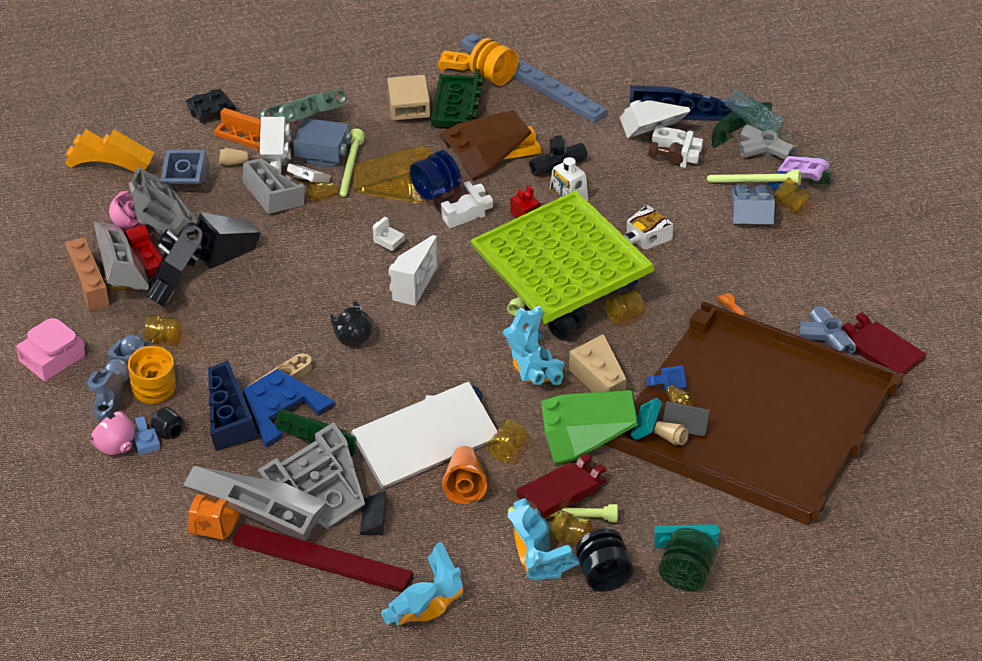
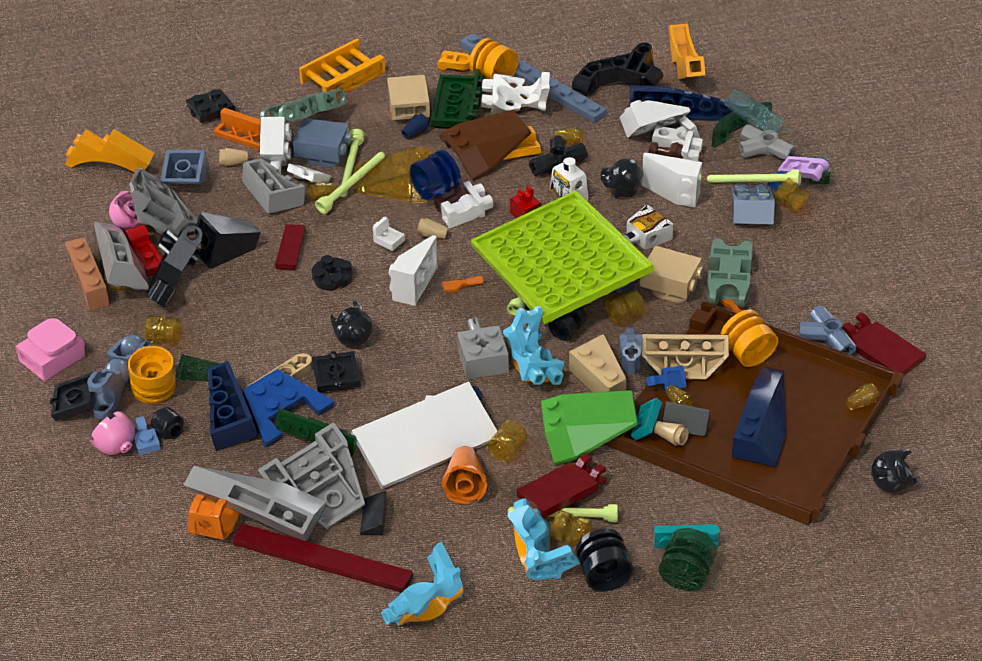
(72, 398): none -> black plate
(191, 368): none -> clear green slope
(290, 247): none -> dark red tile
(324, 204): none -> yellowish green piece
(336, 372): none -> black plate
(339, 267): none -> black plate
(349, 80): none -> light orange fence
(415, 126): none -> dark blue cone
(429, 227): none -> tan cone
(456, 285): none -> orange piece
(482, 350): none -> light grey brick
(521, 96): none -> white hips
(571, 135): none -> clear yellow cone
(623, 177): none -> black hair
(630, 68): none -> black connector
(631, 350): none -> sand blue piece
(673, 178): none -> white slope
(673, 274): none -> tan brick
(683, 52): none -> light orange arch
(687, 125): none -> white tile
(697, 353): none -> tan wedge
(729, 272): none -> sand green piece
(750, 338): none -> light orange wheel
(762, 420): none -> dark blue wedge
(863, 396): none -> clear yellow cone
(892, 472): none -> black hair

